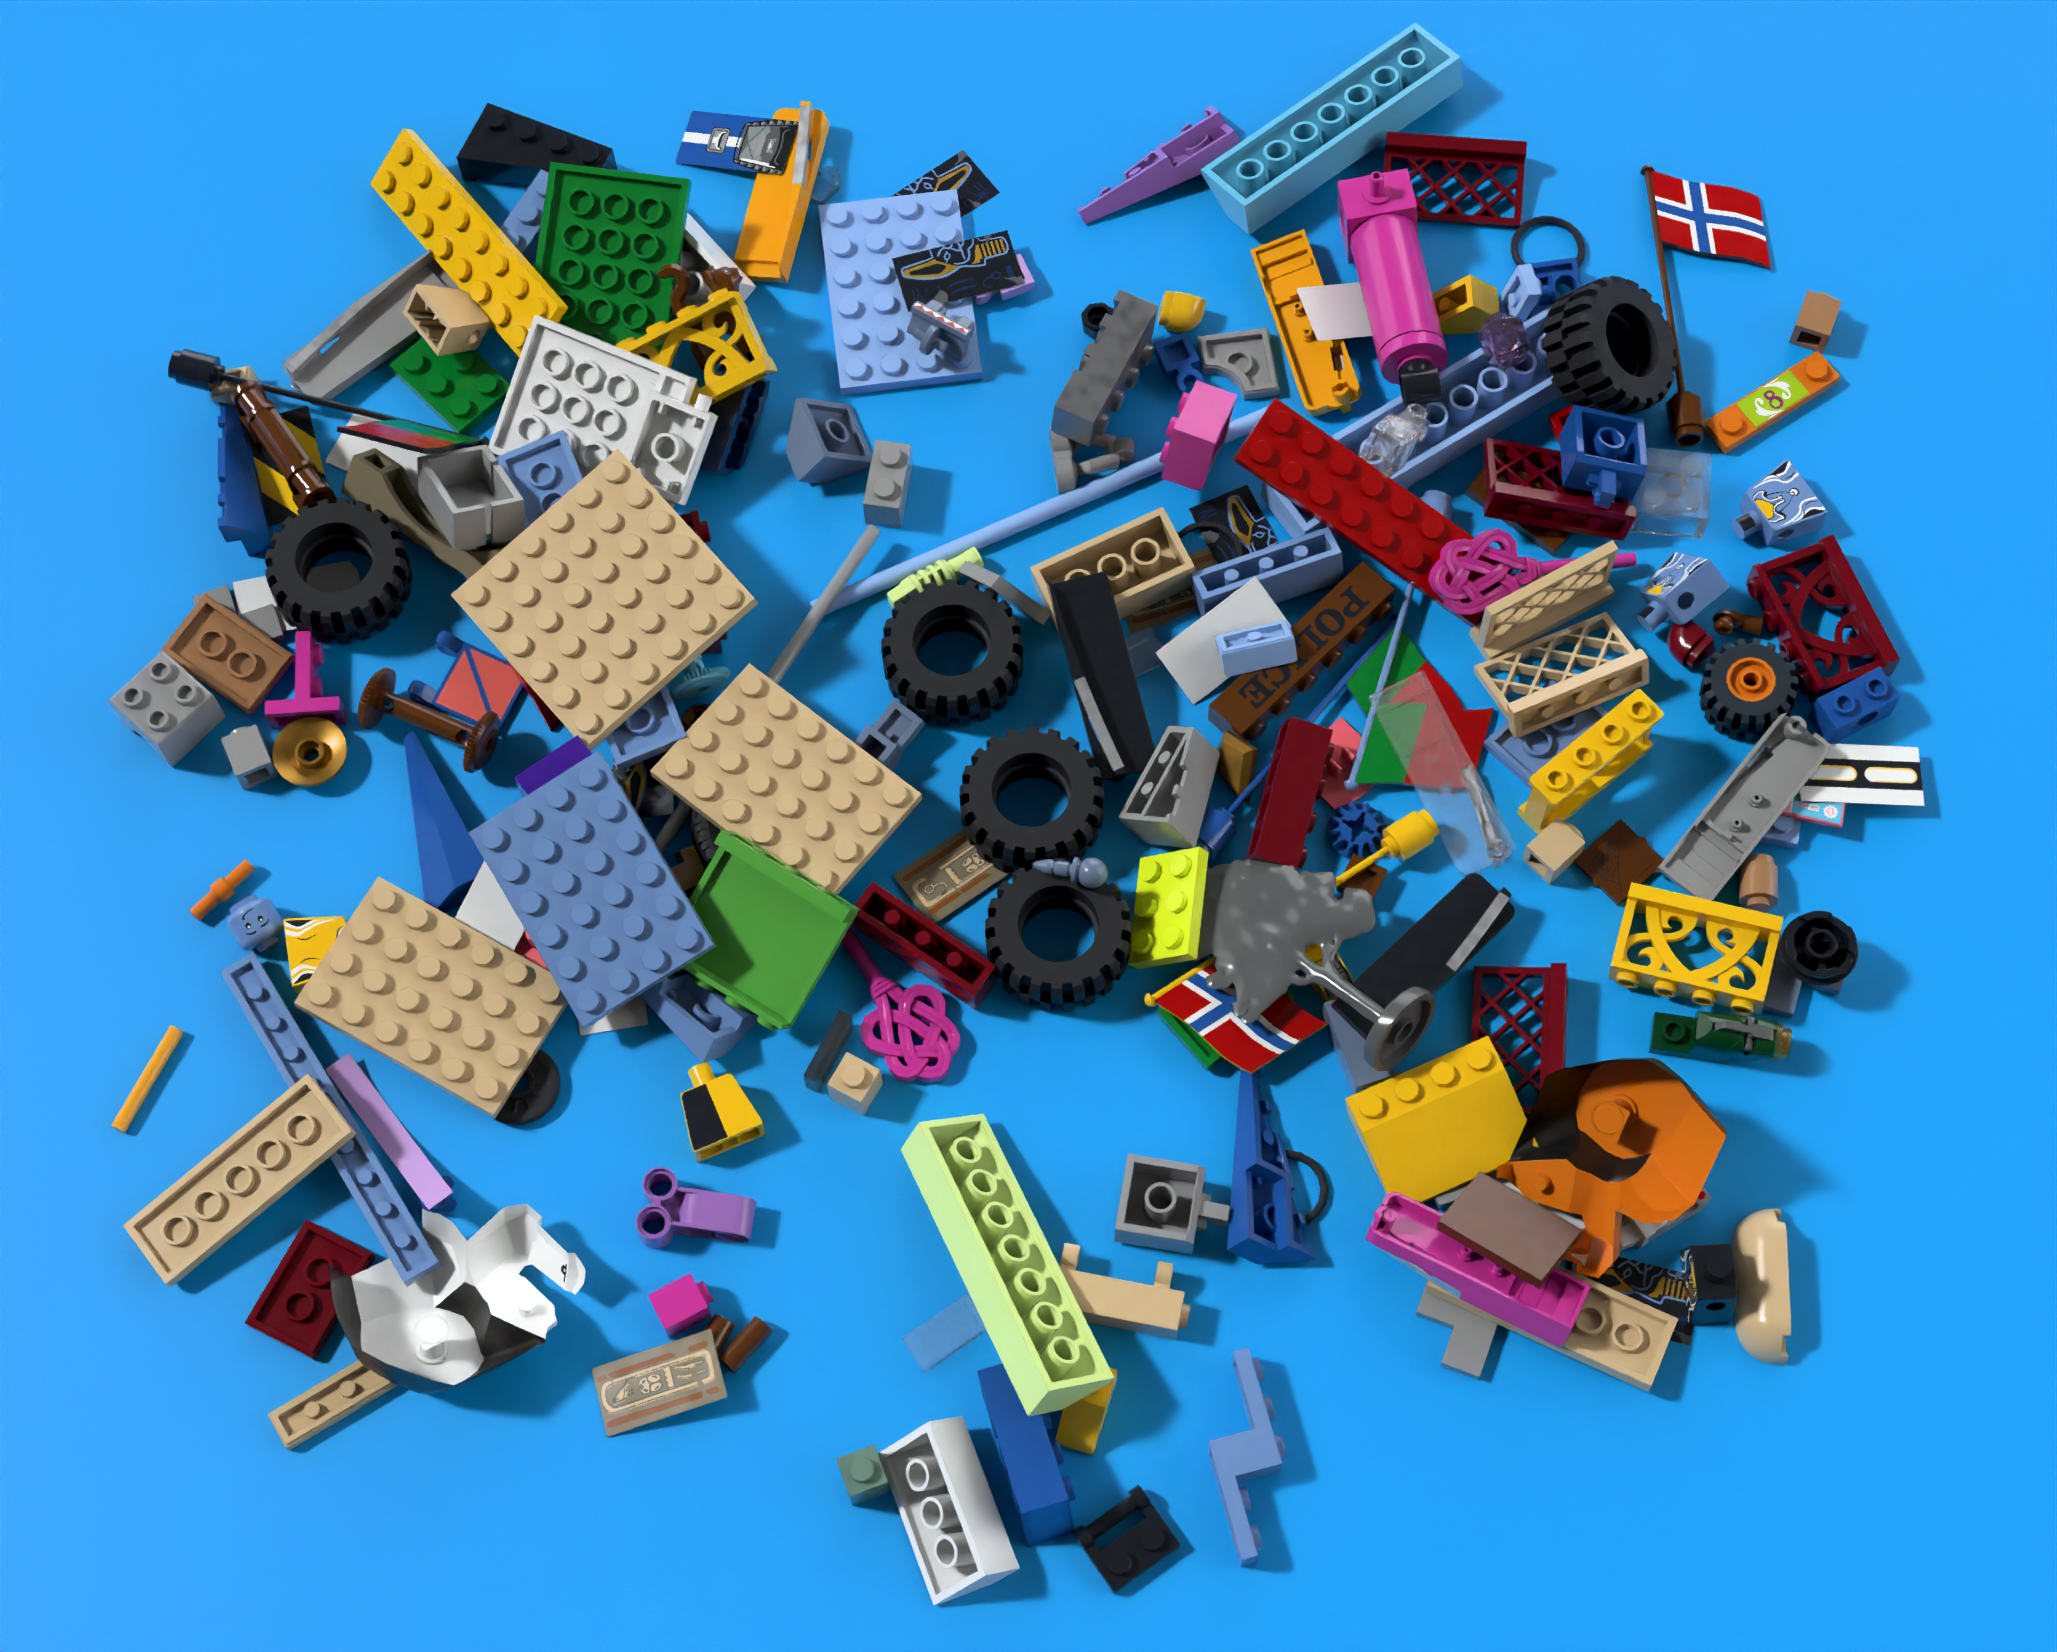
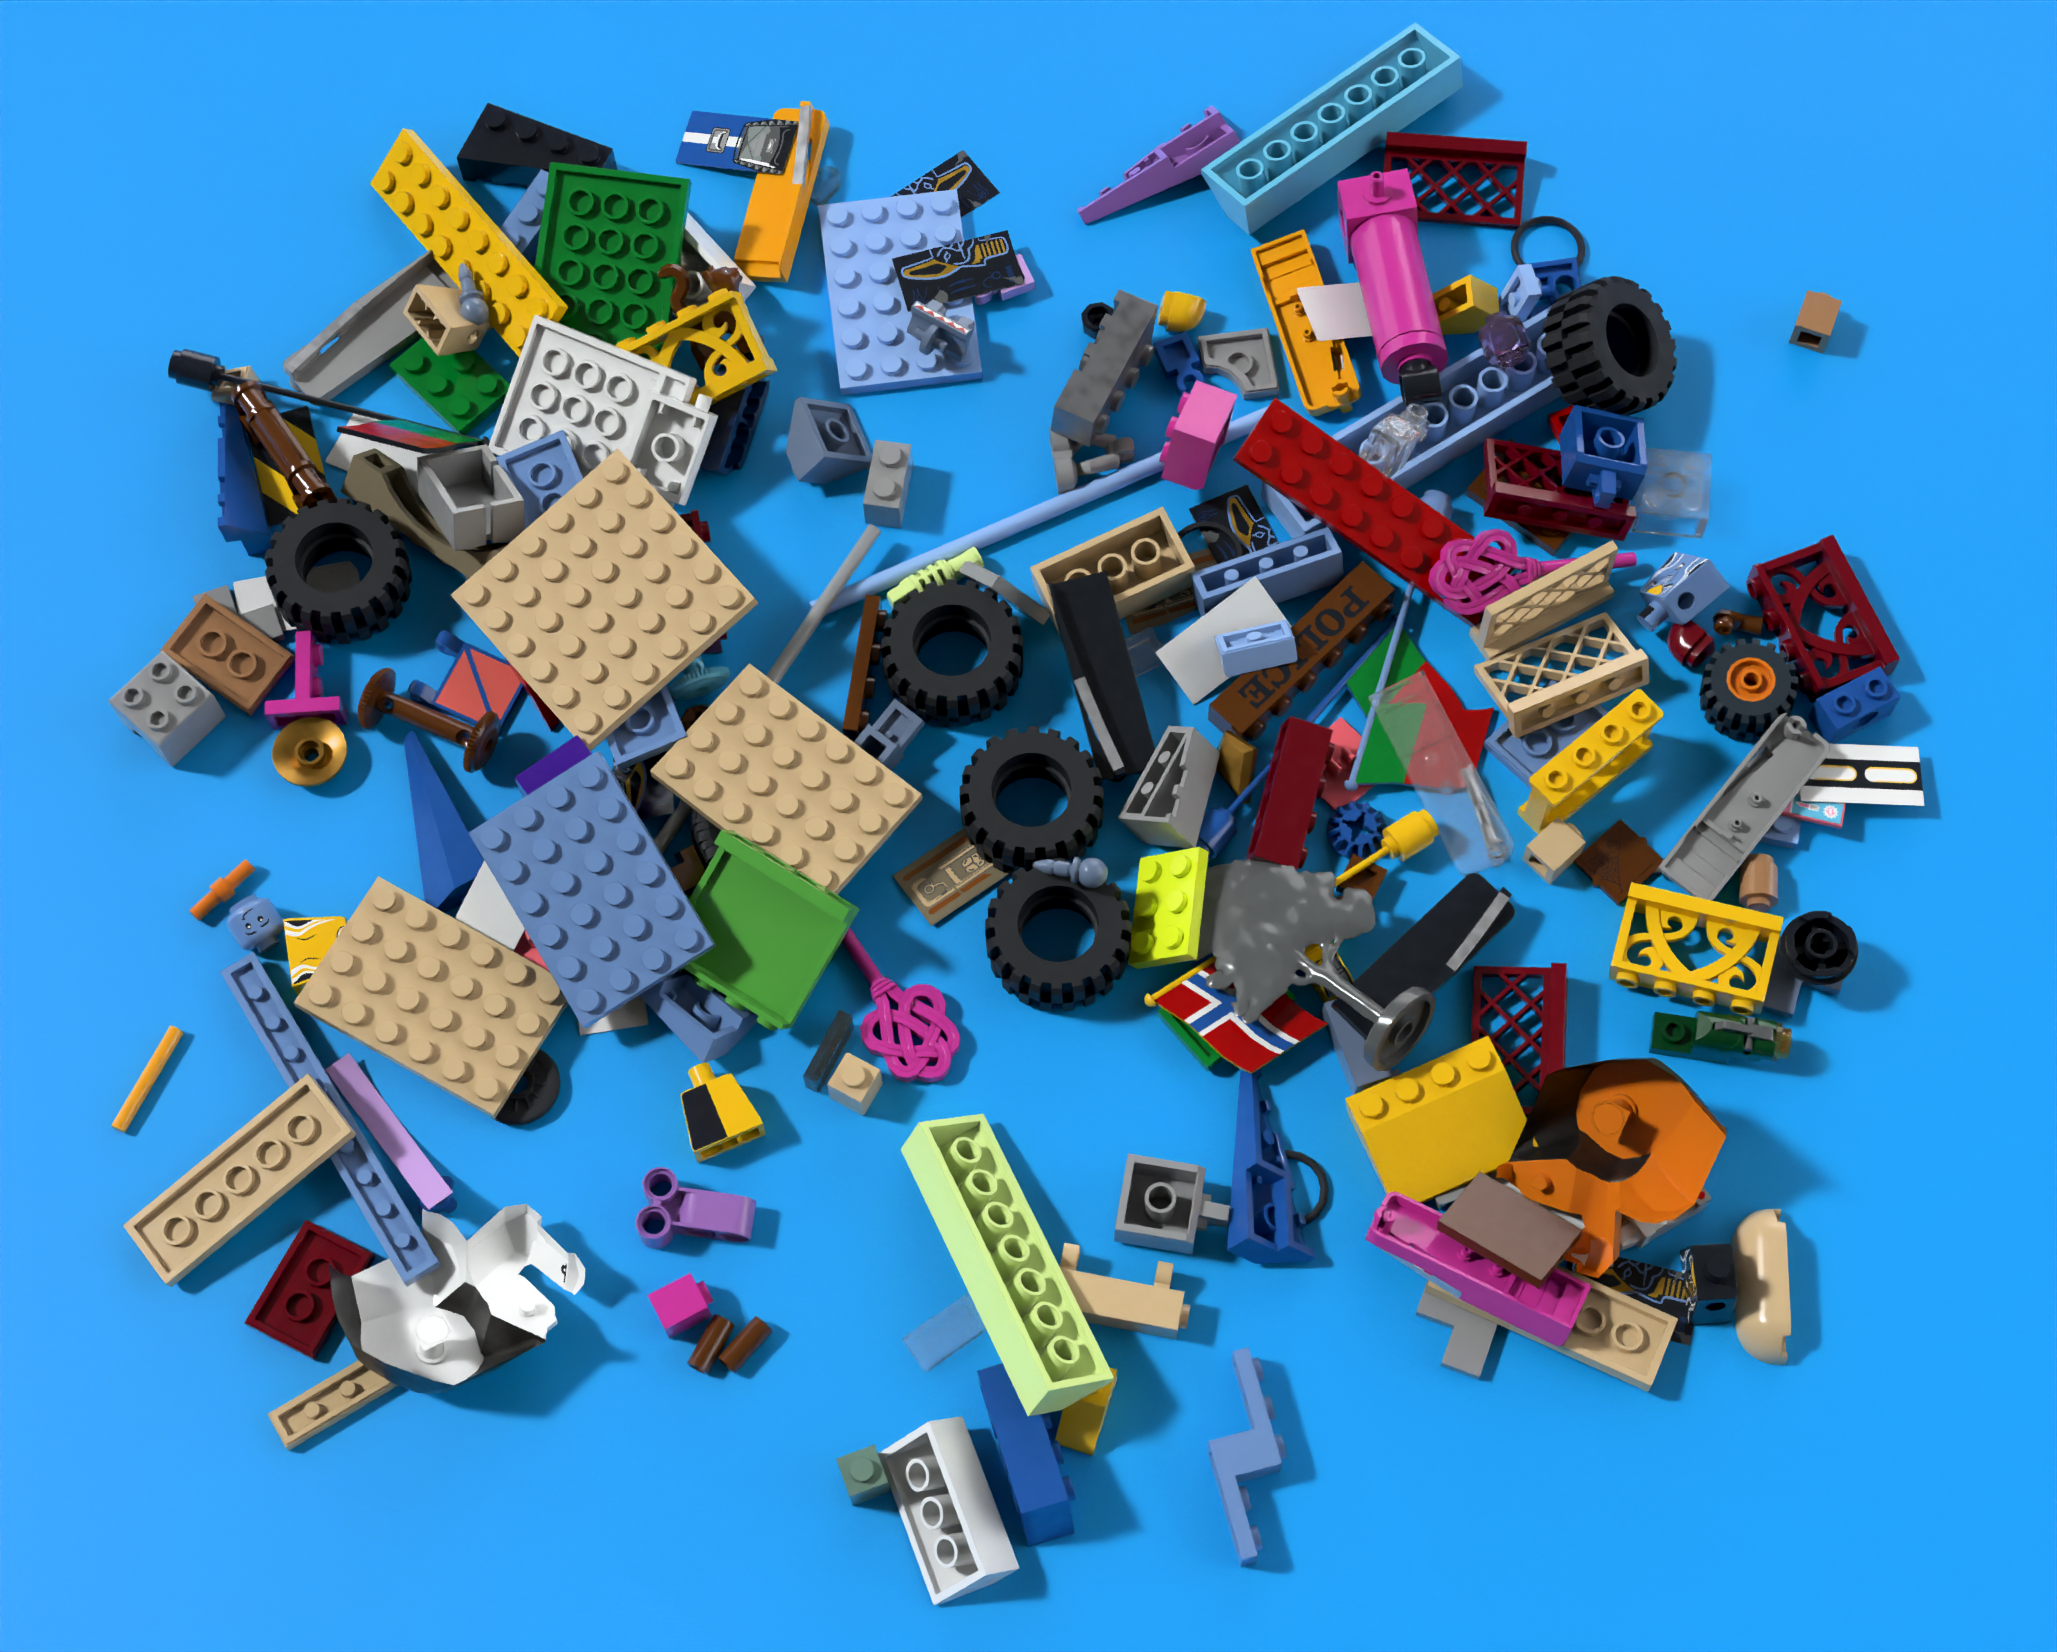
(249, 756): light grey brick -> none
(471, 300): none -> sand blue bar
(659, 1382): sticker -> none
(867, 654): none -> reddish brown plate
(924, 946): dark red brick -> none
(1133, 1551): black plate -> none
(1707, 223): flag -> none
(1771, 402): orange plate -> none
(1779, 507): medium blue torso -> none

